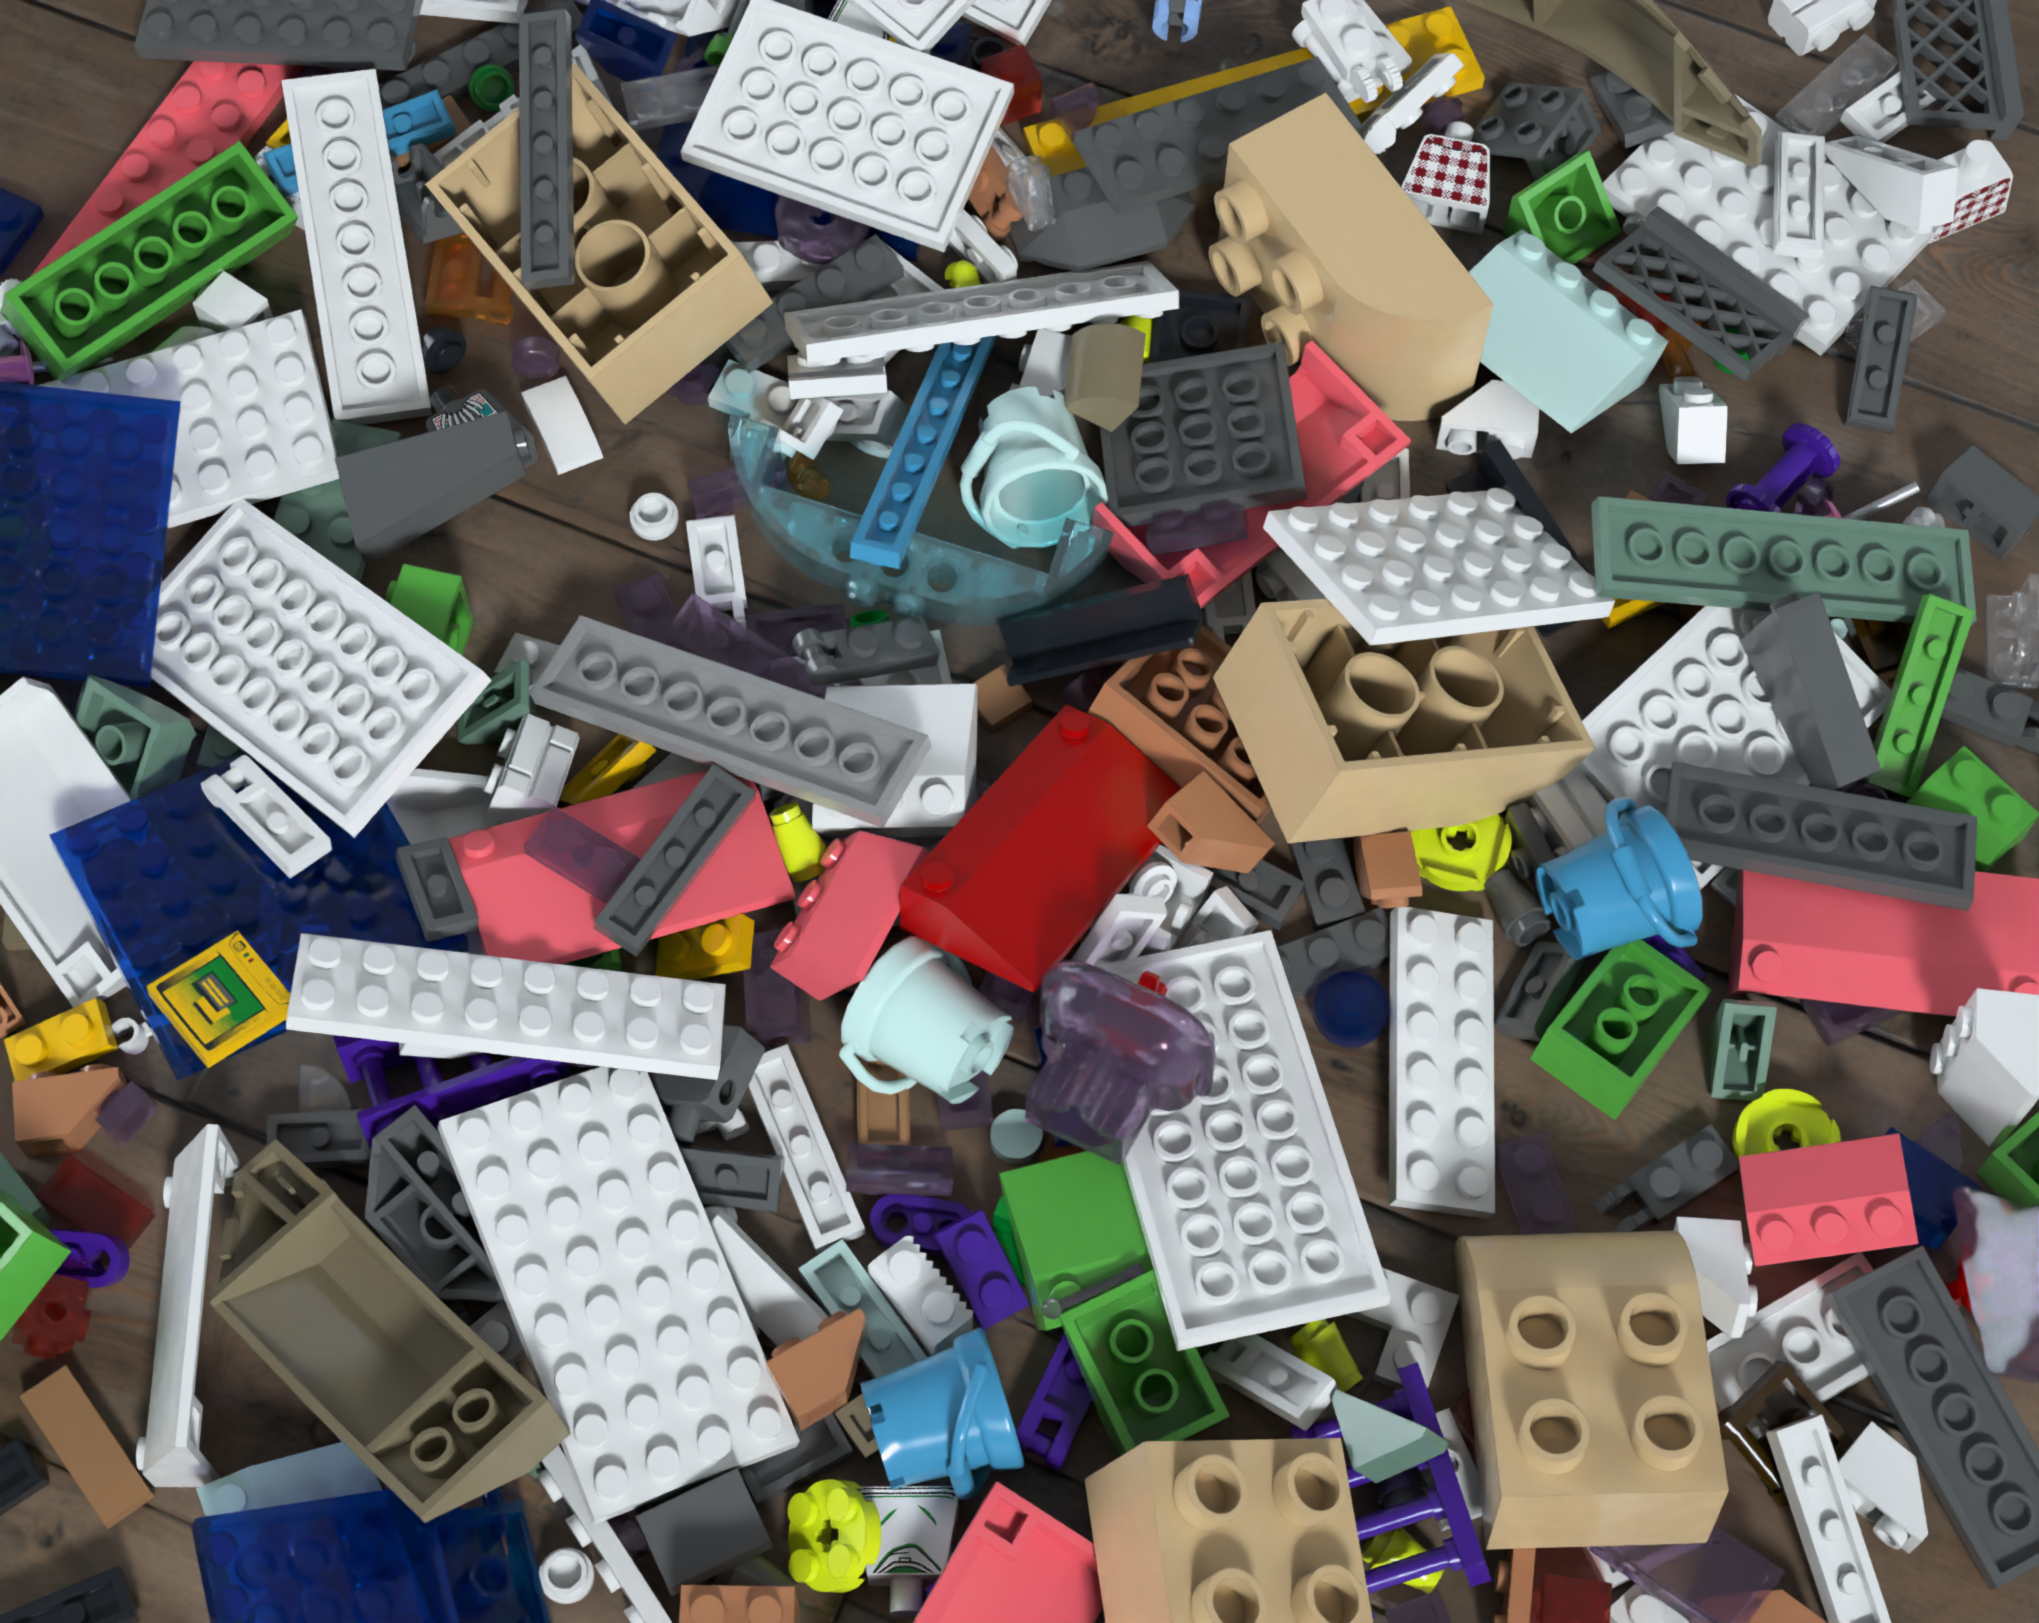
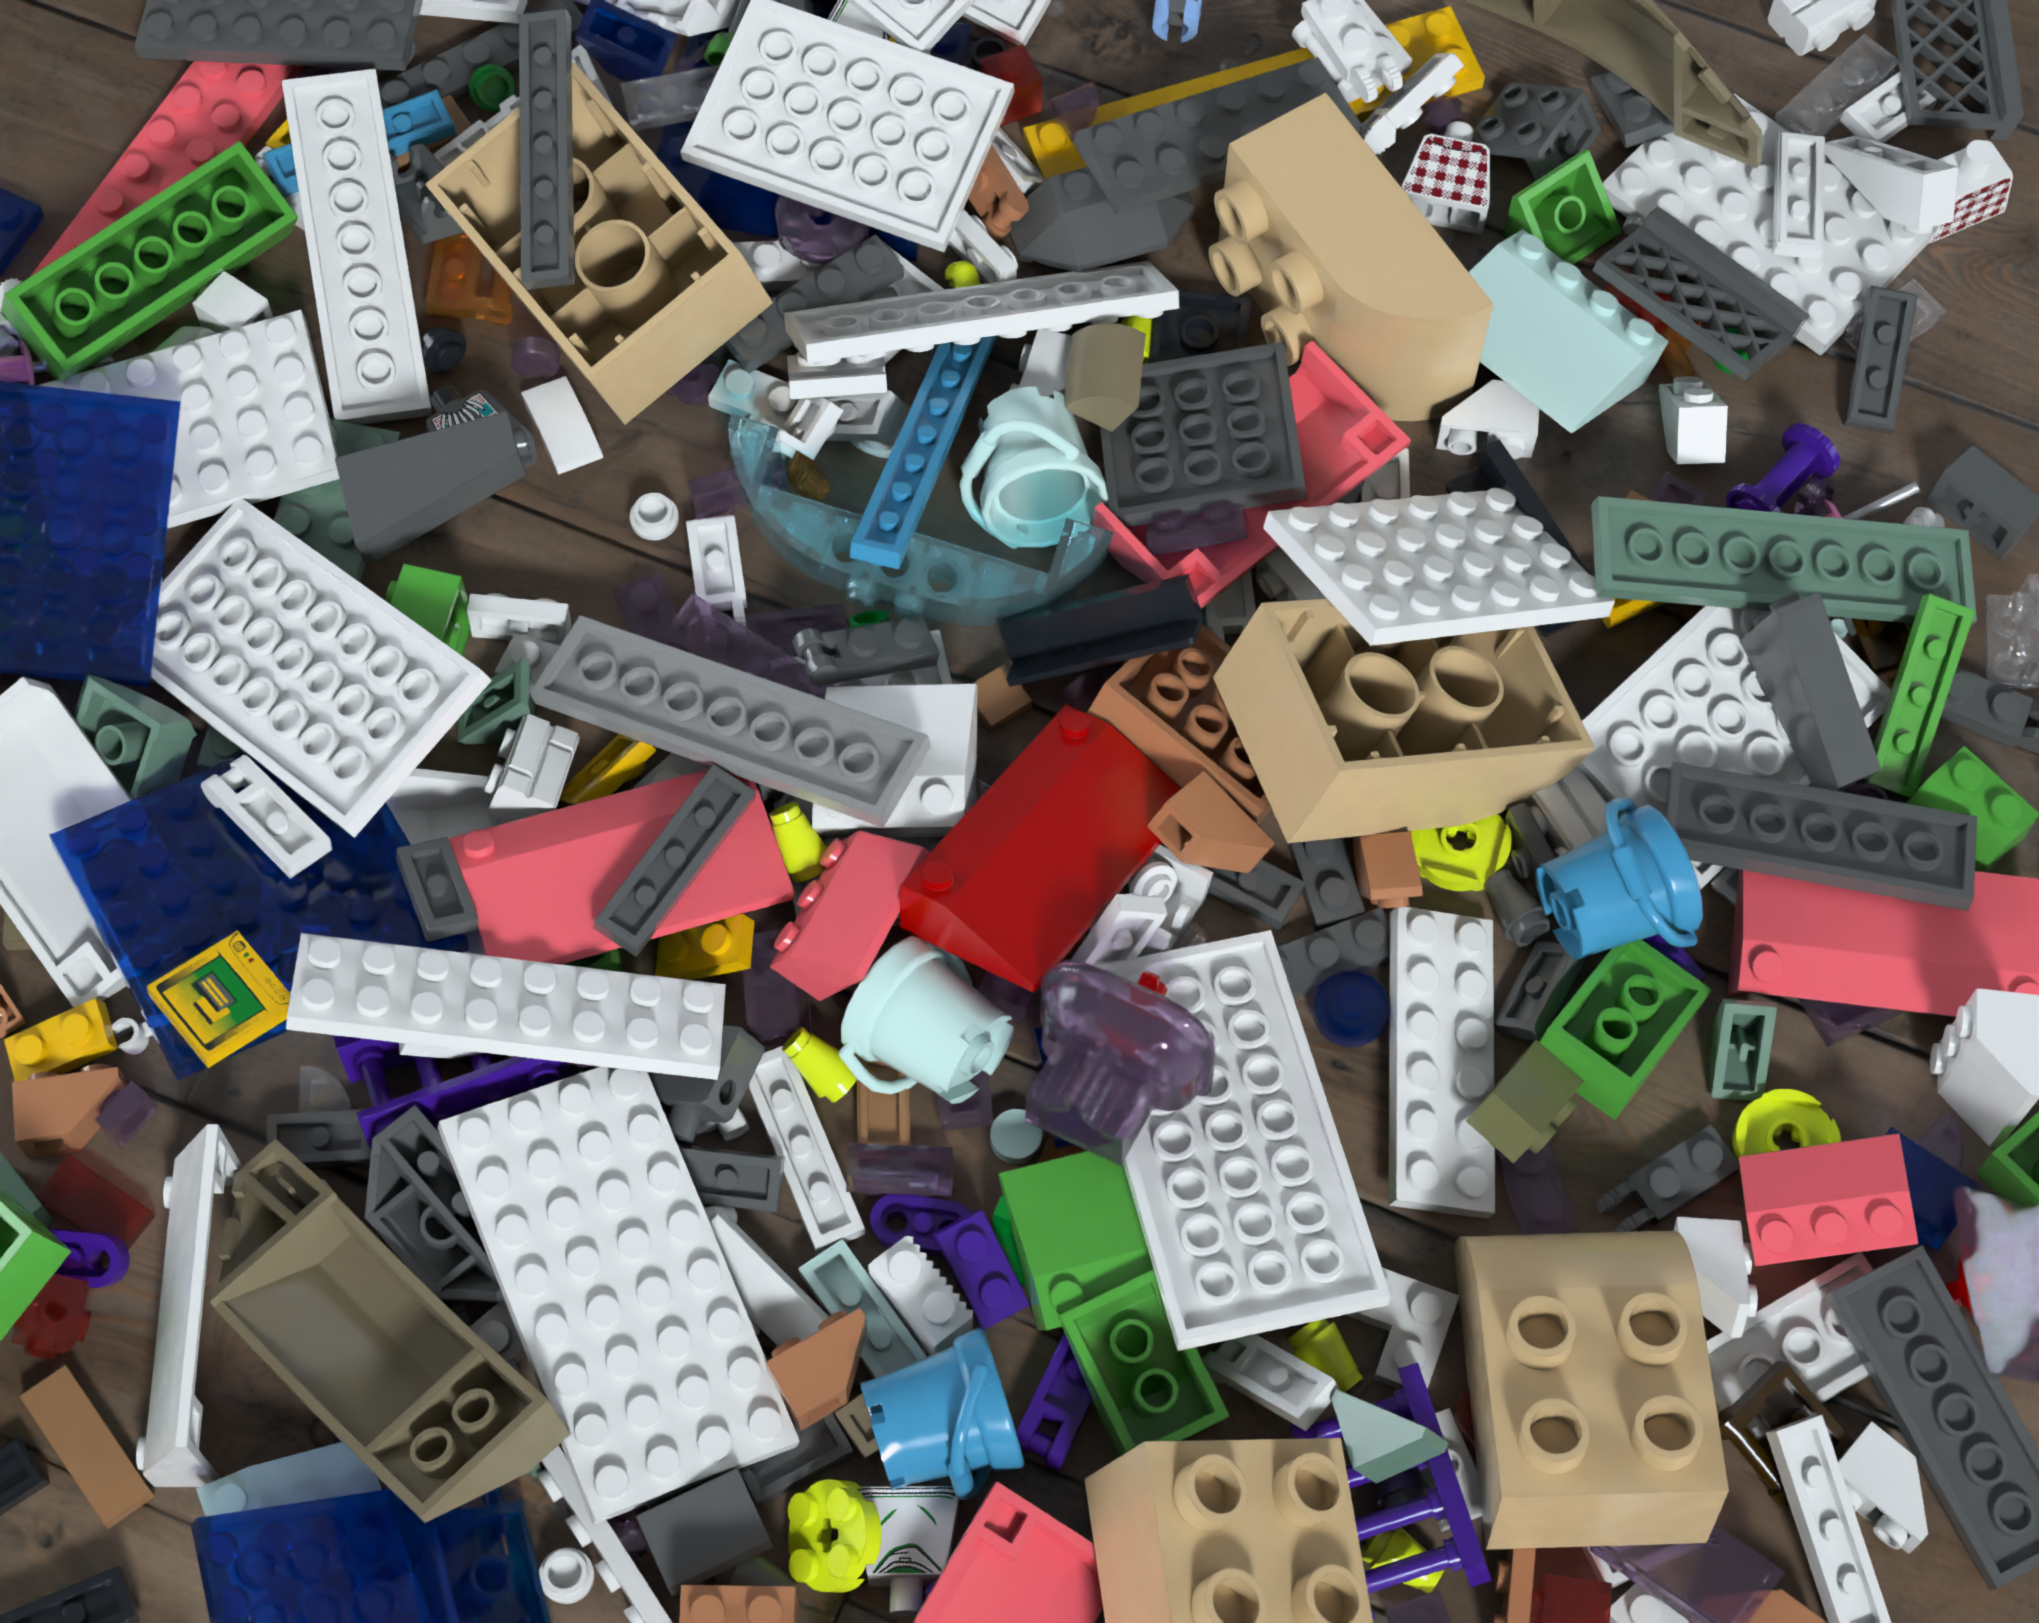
(501, 616): none -> white plate
(580, 854): clear purple plate -> none
(819, 1065): none -> neon yellow cone
(1032, 191): clear cone -> none
(1053, 1307): hinge -> none
(1225, 916): white plate -> none
(1525, 1103): none -> olive brick

